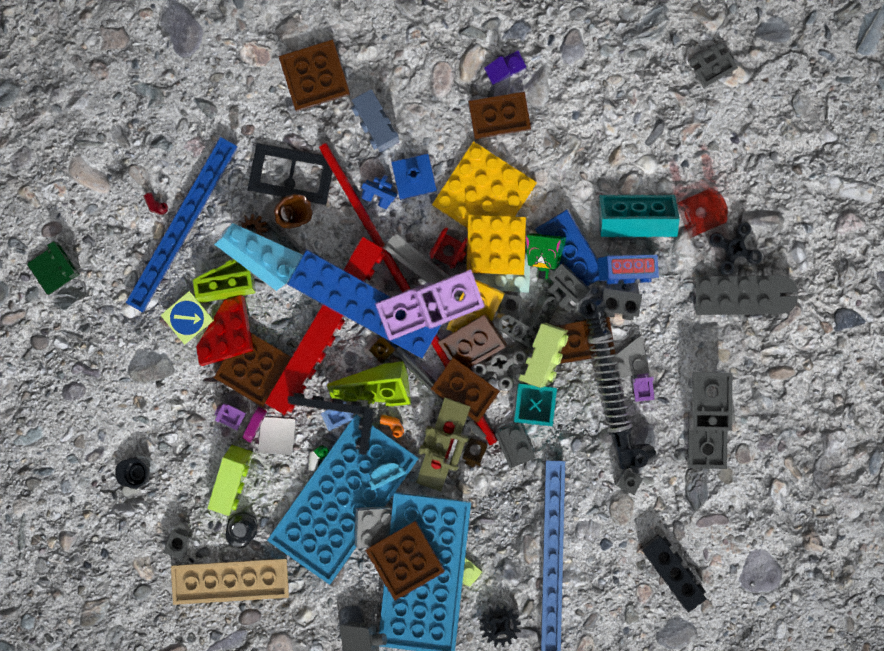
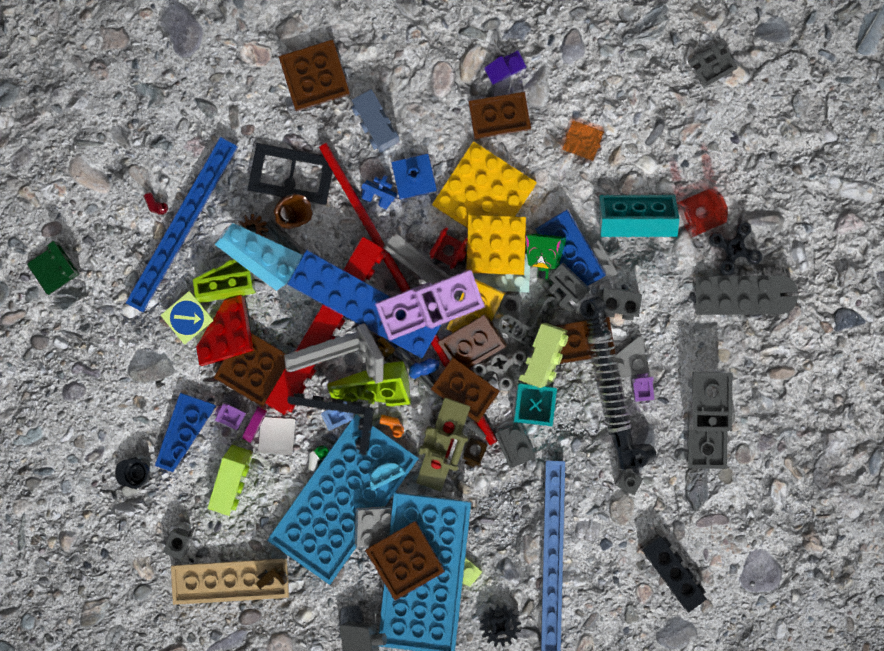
(185, 425): none -> blue wing
(241, 529): black hat -> none
(265, 577): none -> dark brown bracket
(337, 347): none -> light grey bracket
(423, 368): none -> blue arm
(583, 140): none -> clear orange piece
(628, 268): blue brick -> none

